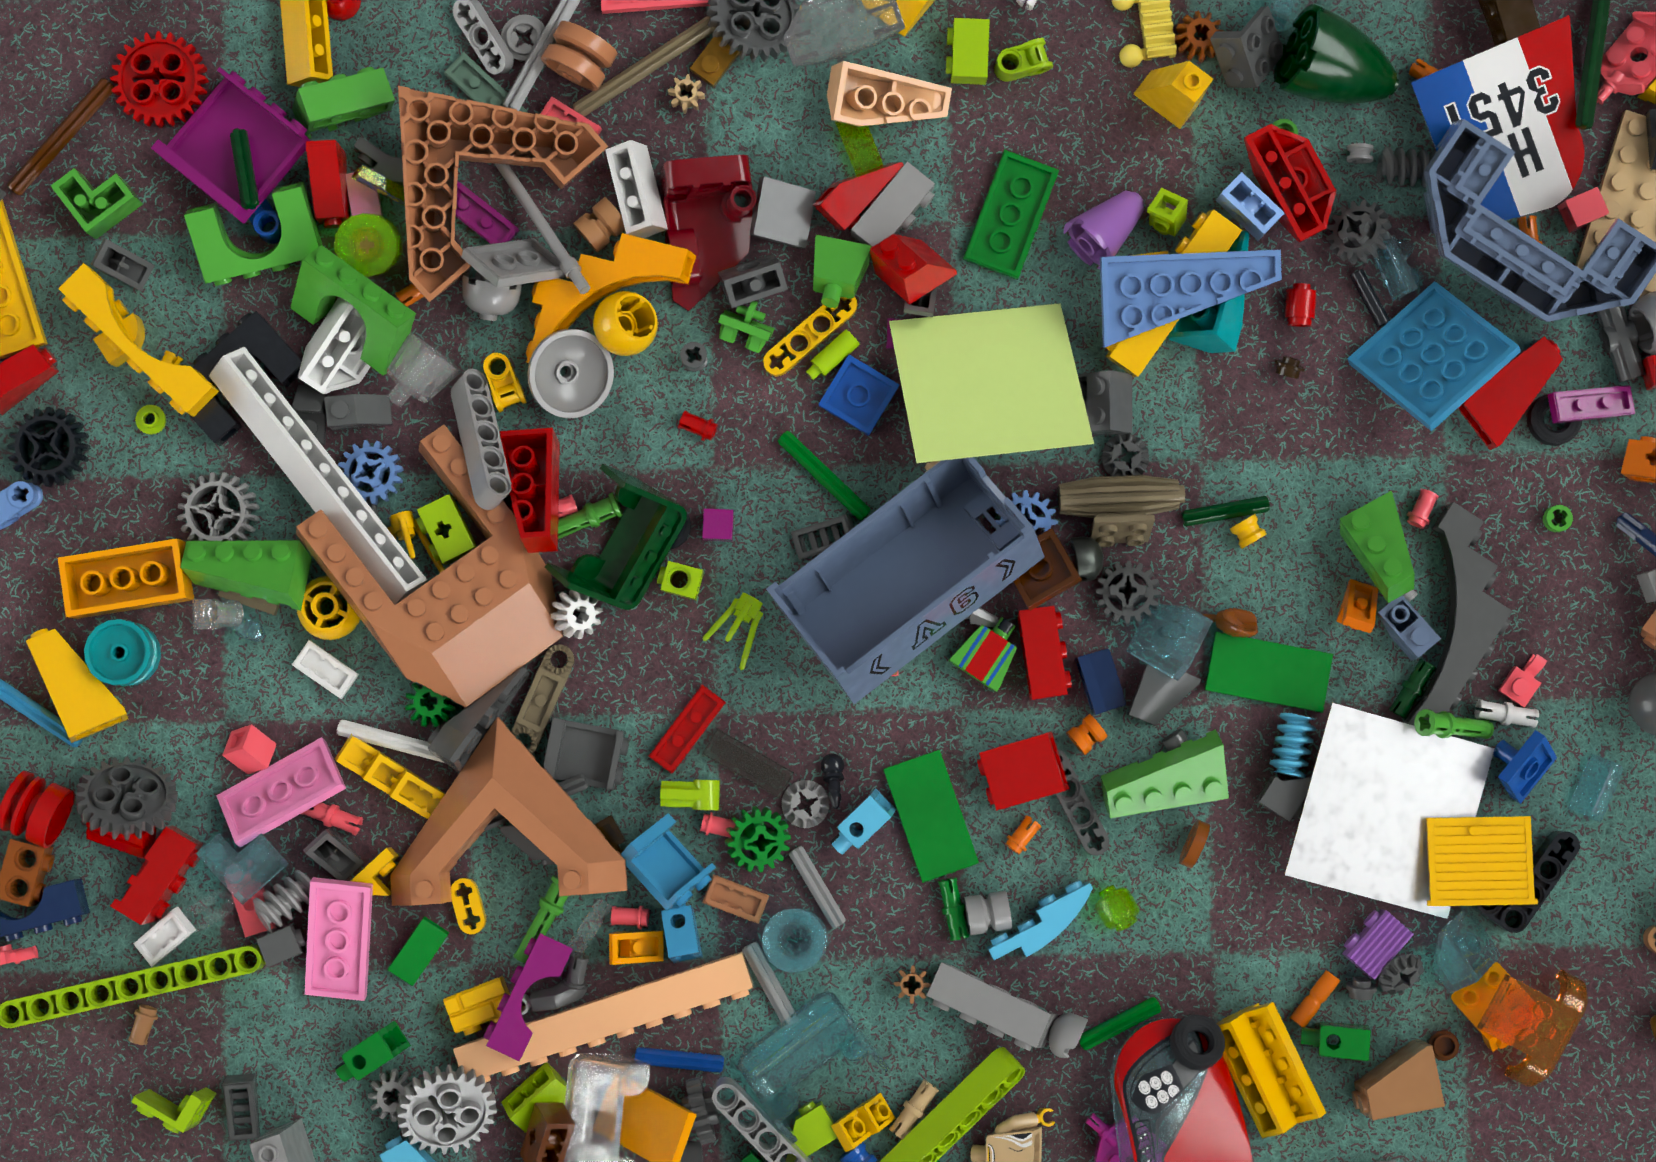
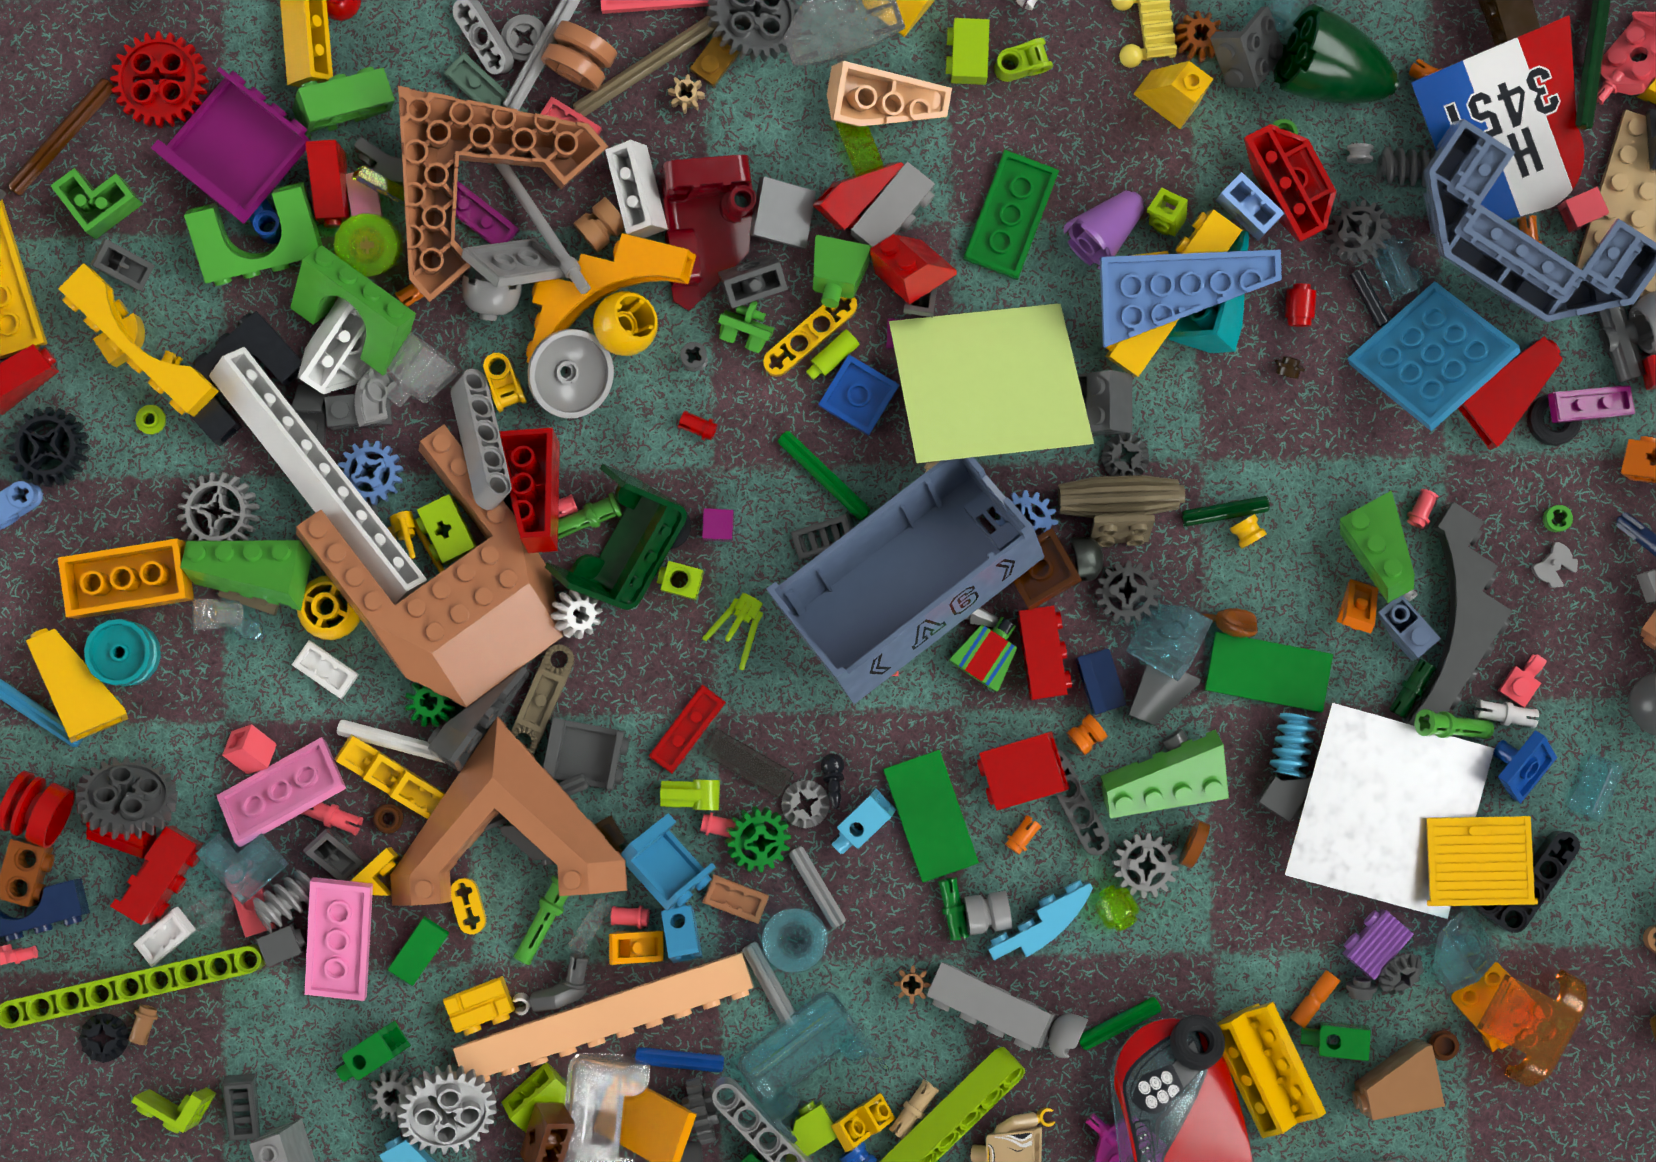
(114, 1028): none -> black gear
(244, 169): dark green axle -> none
(372, 396): none -> light grey tile
(378, 818): none -> reddish brown plate
(545, 960): magenta arch -> none
(1146, 850): none -> light grey gear
(1552, 562): none -> light grey piece

